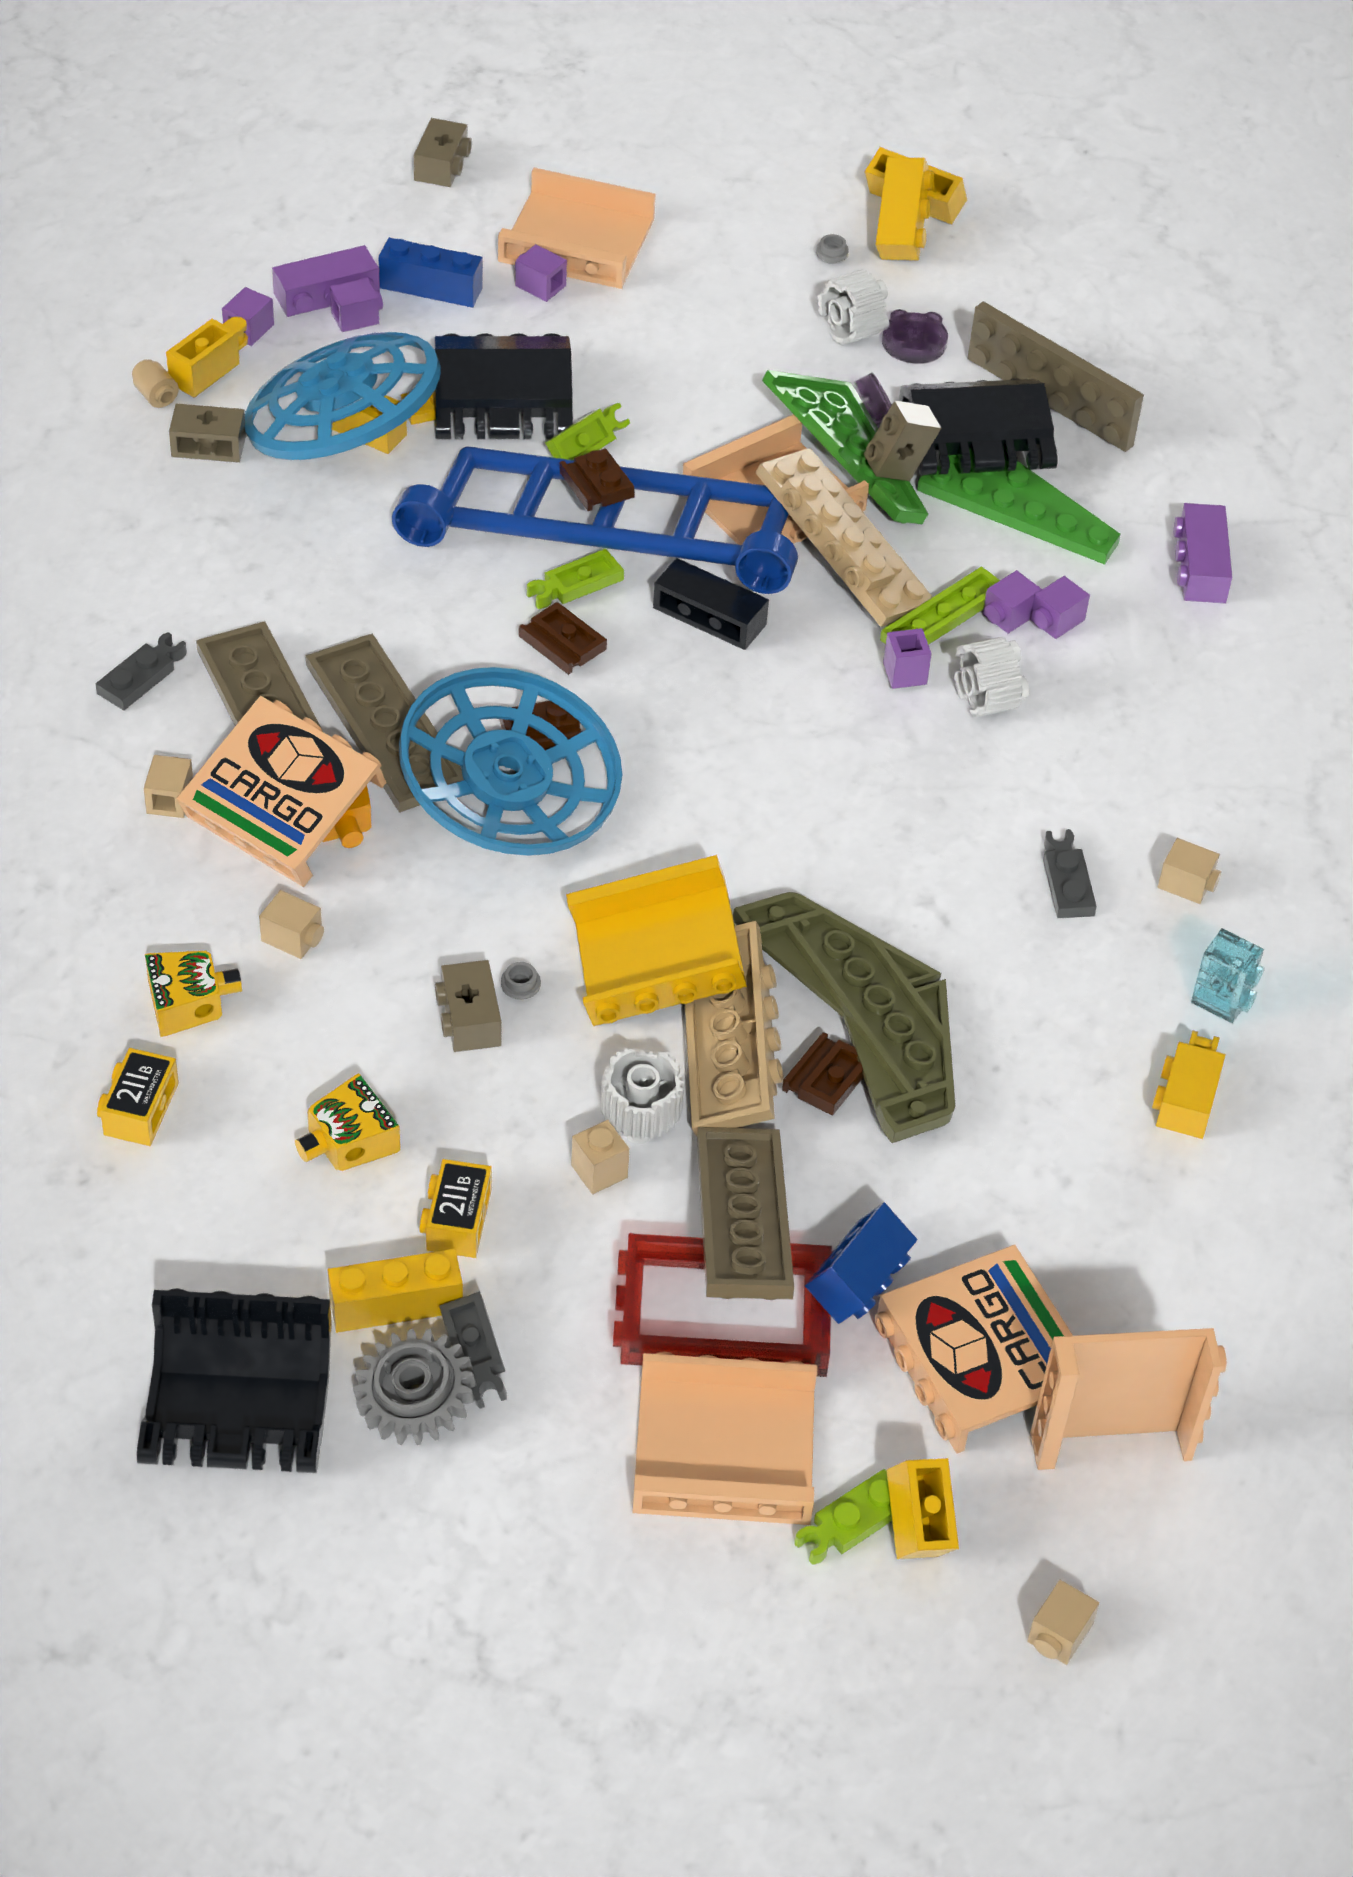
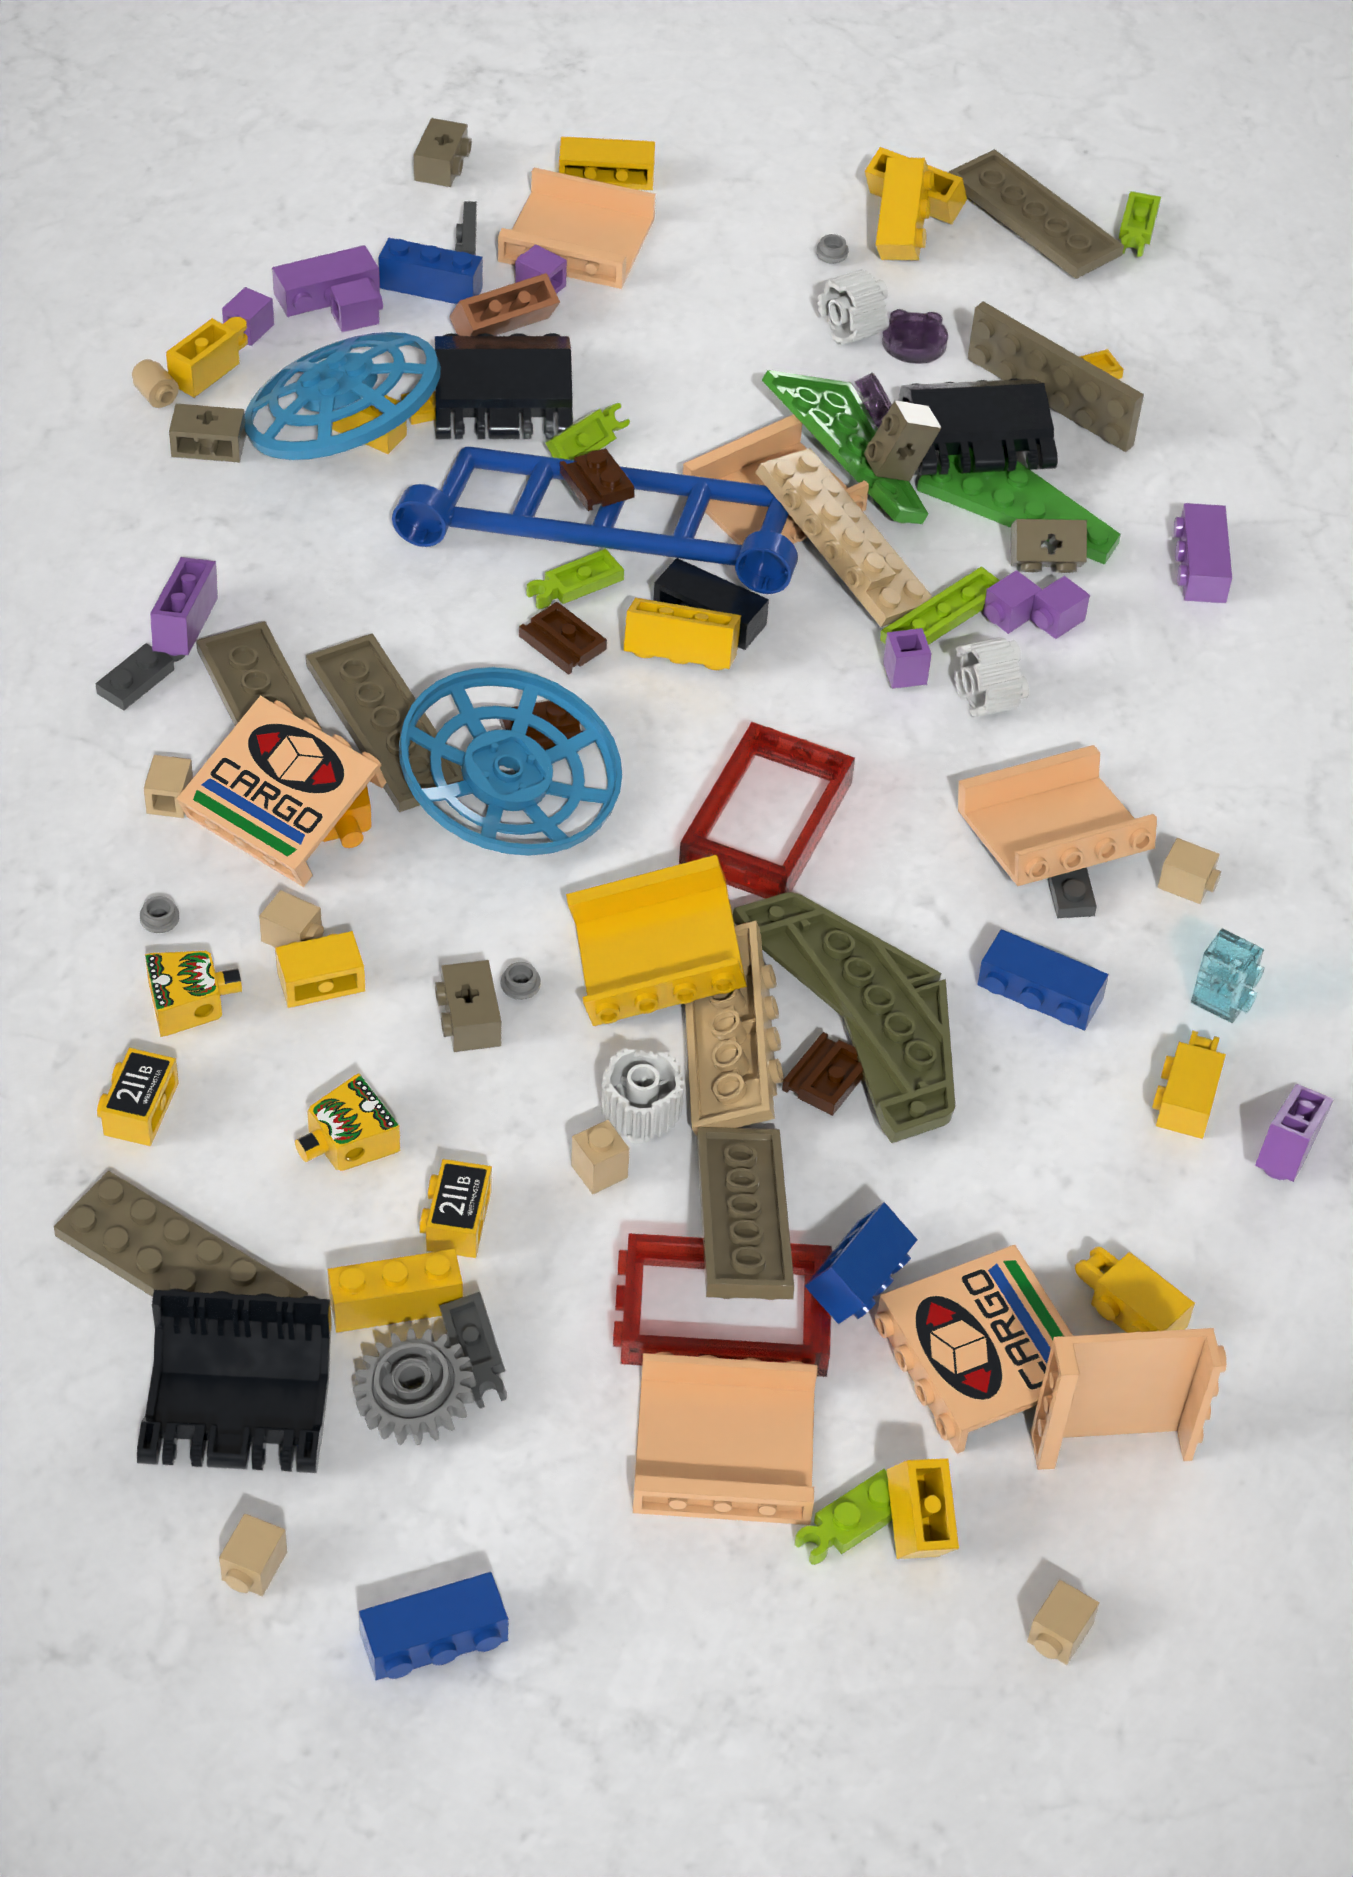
(159, 915): none -> light grey plate
(159, 1246): none -> dark tan plate
(184, 606): none -> medium lavender brick
(253, 1555): none -> tan brick
(320, 969): none -> yellow brick
(433, 1626): none -> blue brick
(467, 231): none -> dark grey plate
(506, 307): none -> nougat brick
(609, 161): none -> yellow brick
(682, 633): none -> yellow brick
(743, 869): none -> clear red door
(1037, 214): none -> dark tan plate
(1042, 979): none -> blue brick
(1052, 816): none -> light nougat panel
(1066, 535): none -> dark tan brick
(1106, 362): none -> yellow tile
(1133, 1293): none -> yellow brick
(1139, 221): none -> lime plate
(1293, 1133): none -> medium lavender slope

